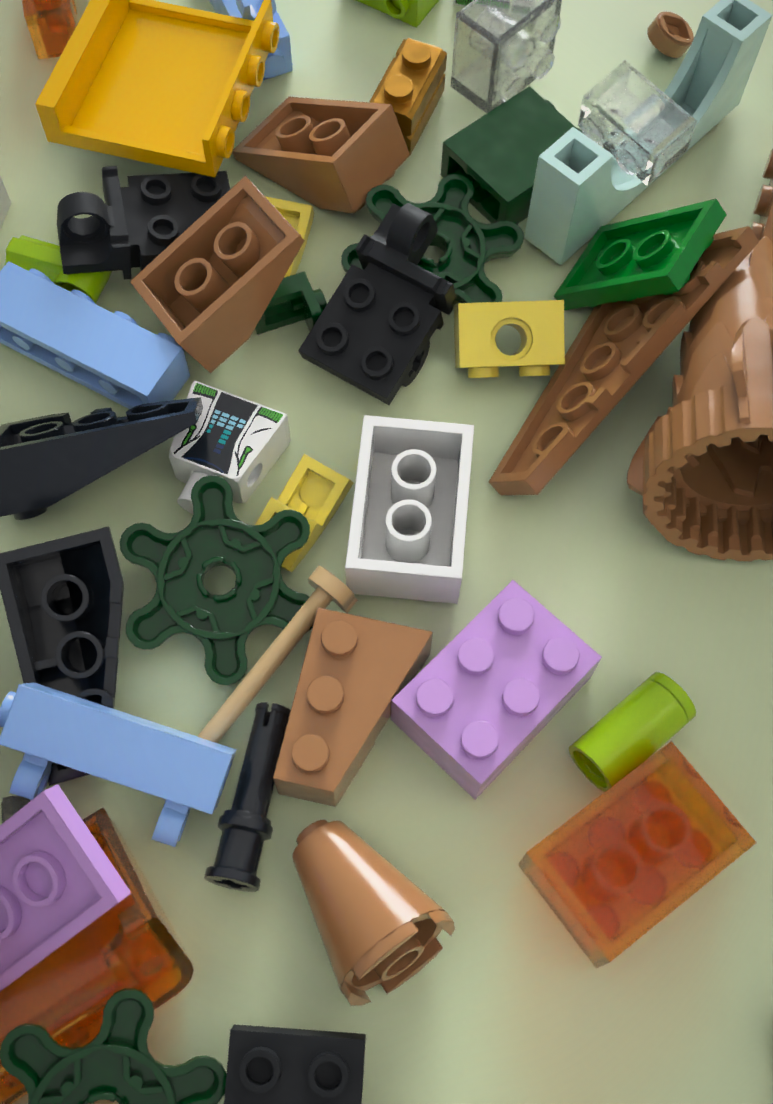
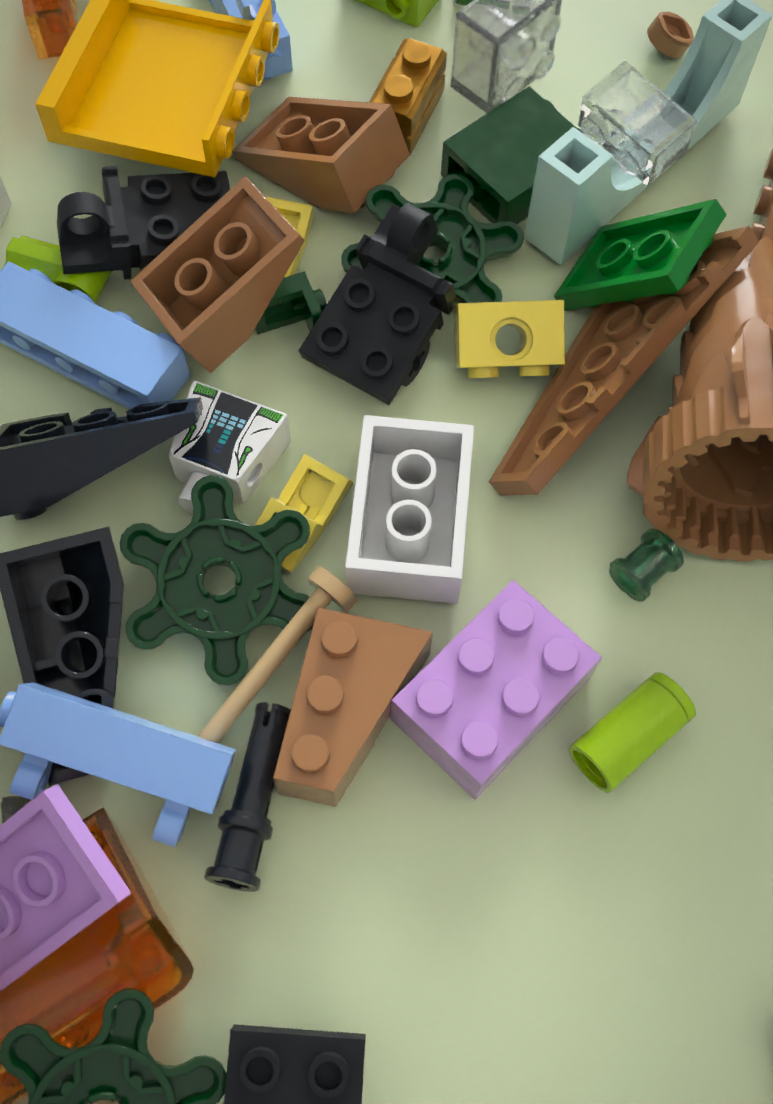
(366, 911): medium nougat cone -> none
(635, 854): clear orange brick -> none
(646, 564): none -> clear green bush

